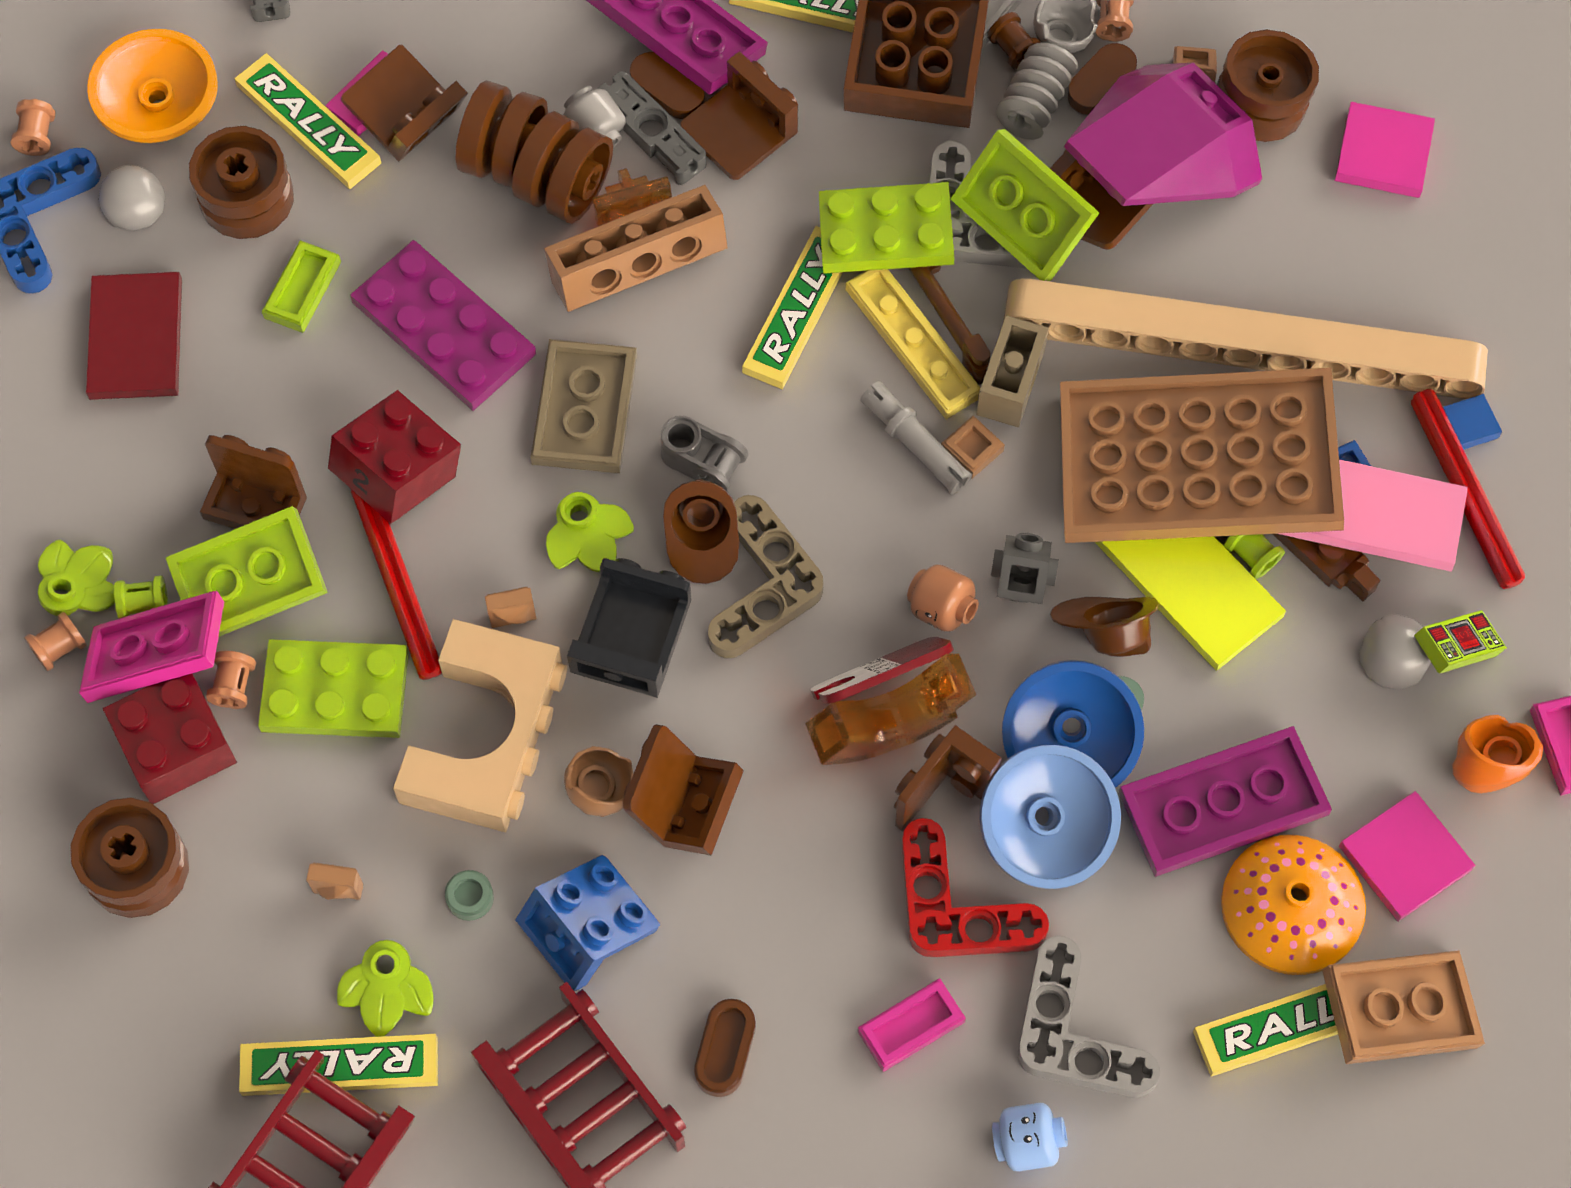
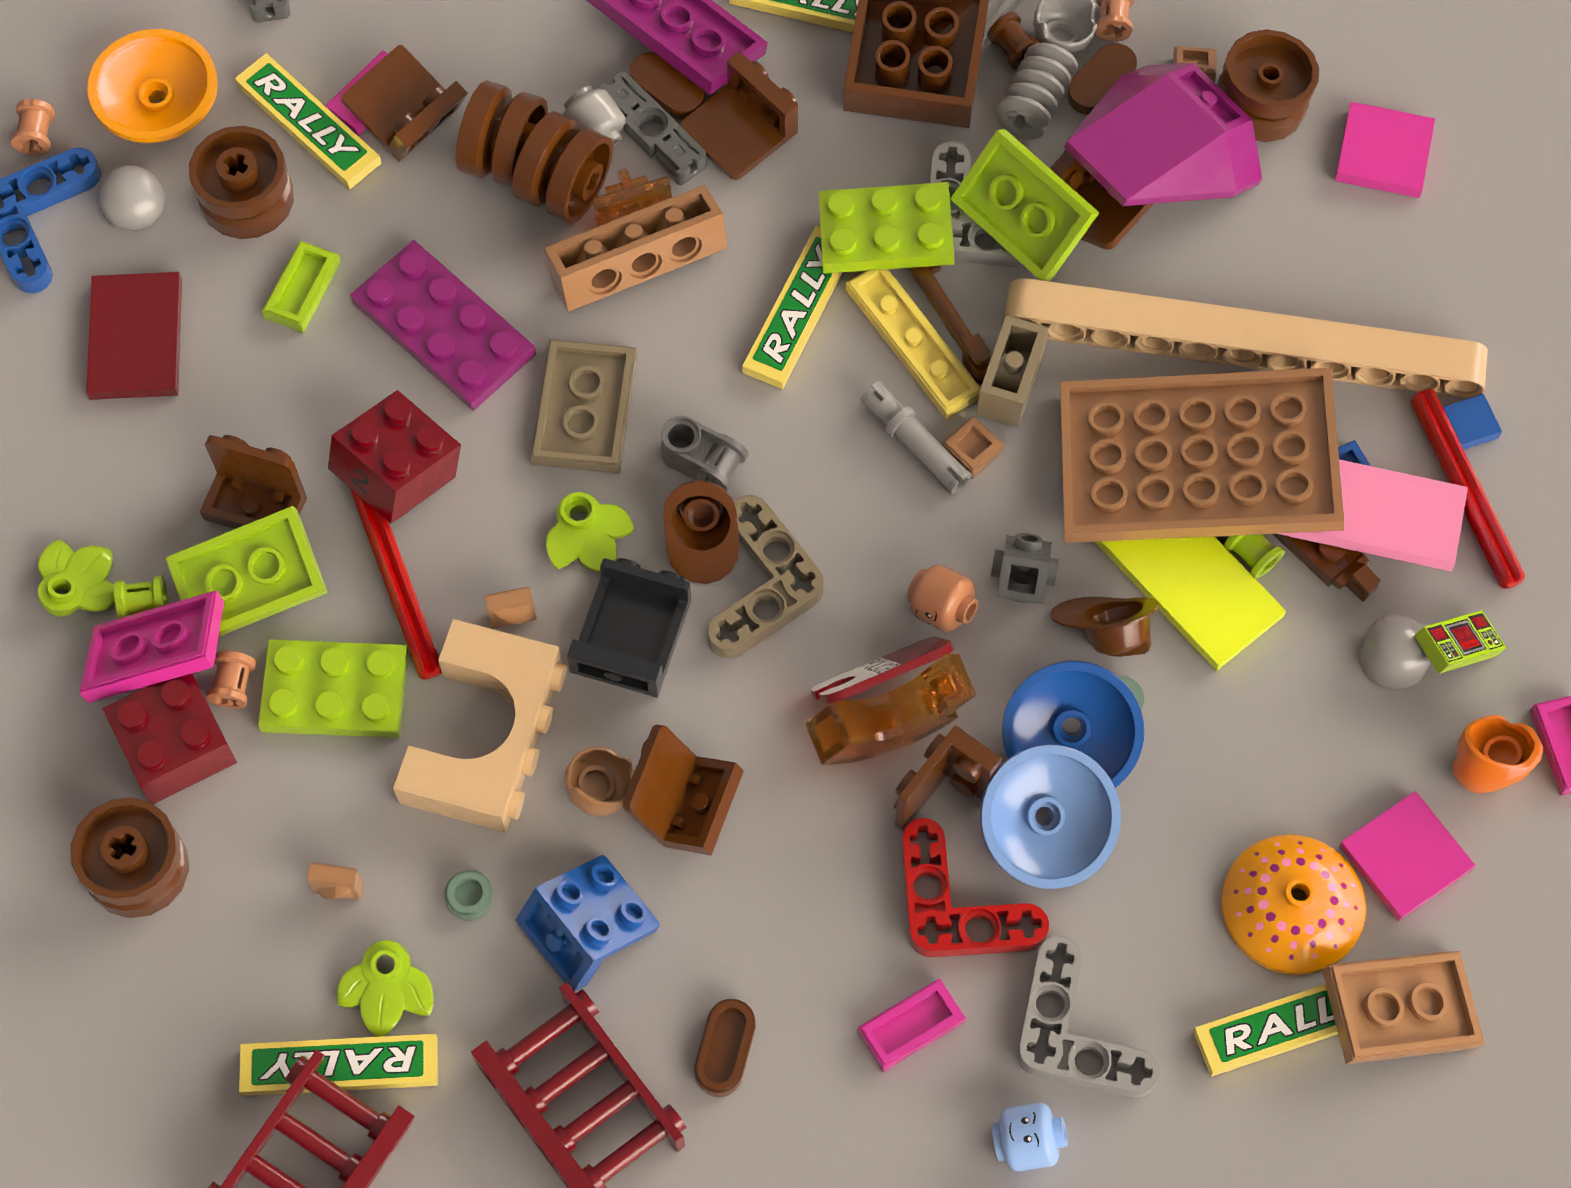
(55, 641): nougat bush -> none
(1224, 801): magenta plate -> none

